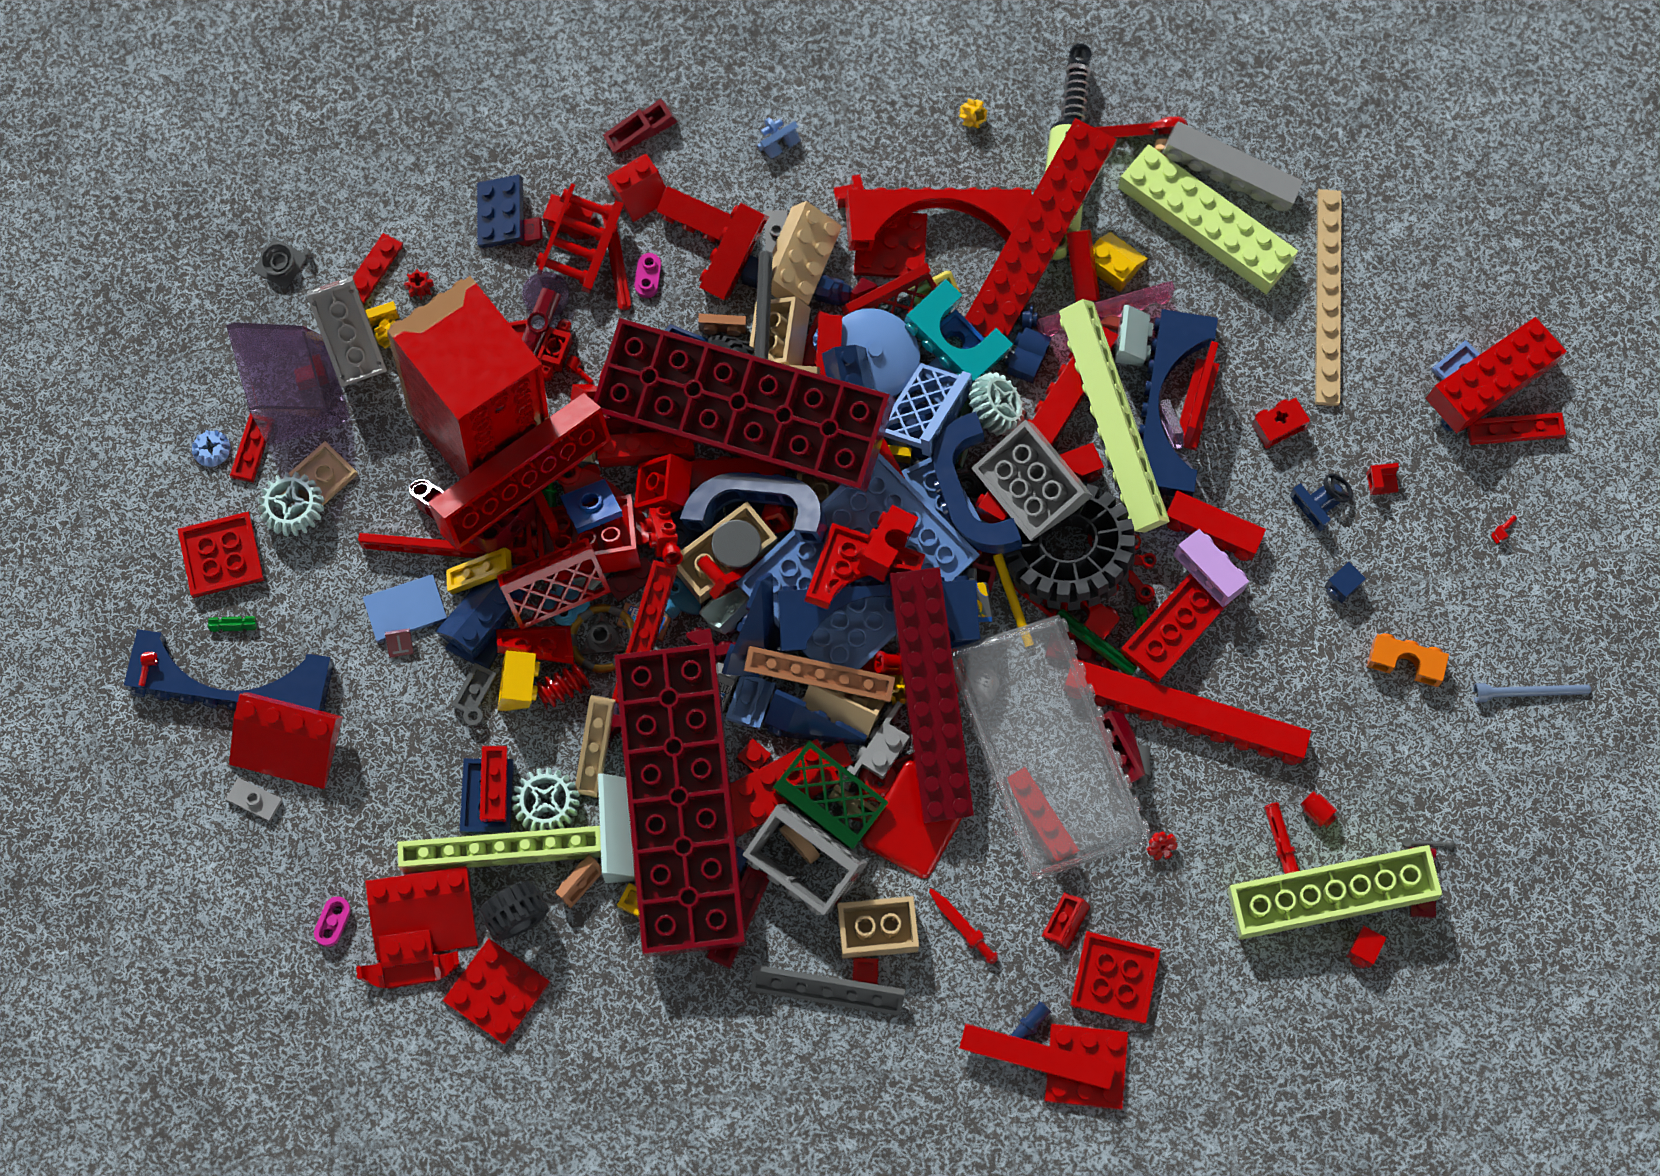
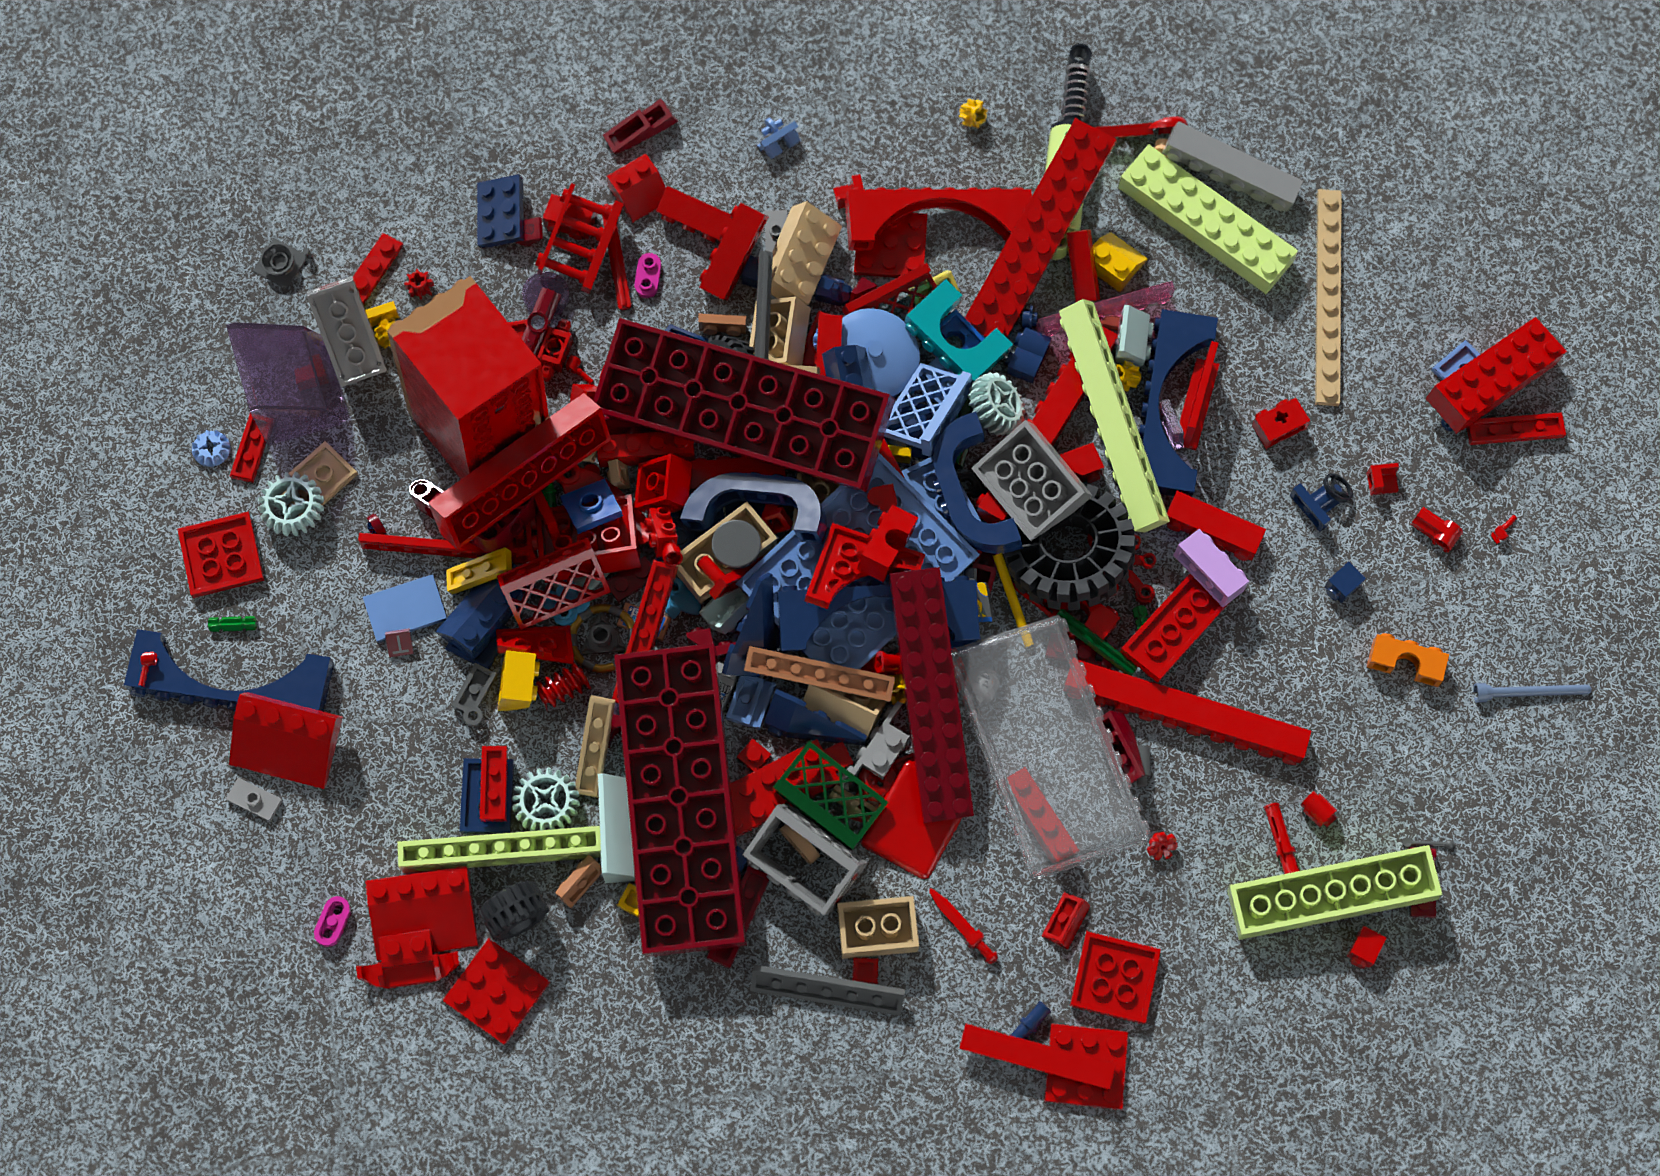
(375, 525): none -> dark red tile
(618, 474): none -> tan plate
(882, 497): none -> red tile
(1129, 375): none -> yellow gear
(1441, 532): none -> red piece

